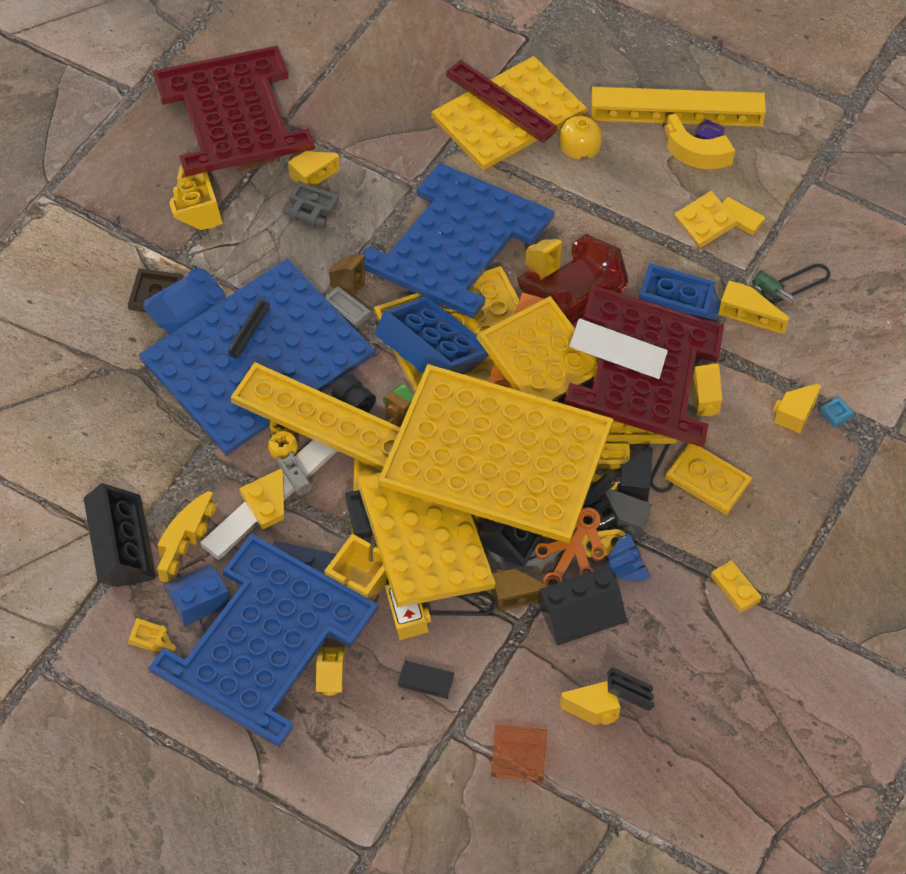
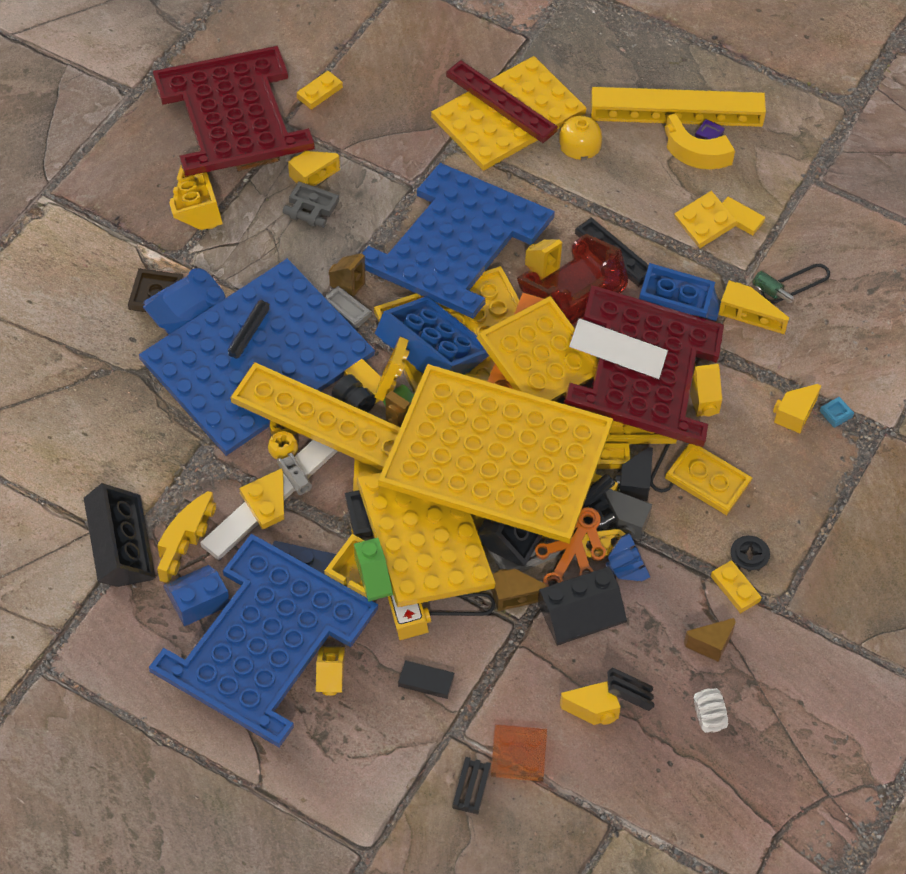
(150, 636): yellow slope -> none
(319, 90): none -> yellow plate
(366, 375): none -> yellow tile
(373, 569): none -> bright green slope
(393, 369): none -> yellow plate
(476, 765): none -> black tile
(635, 266): none -> black tile
(710, 639): none -> pearl gold slope
(711, 710): none -> white gear
(759, 550): none -> black gear

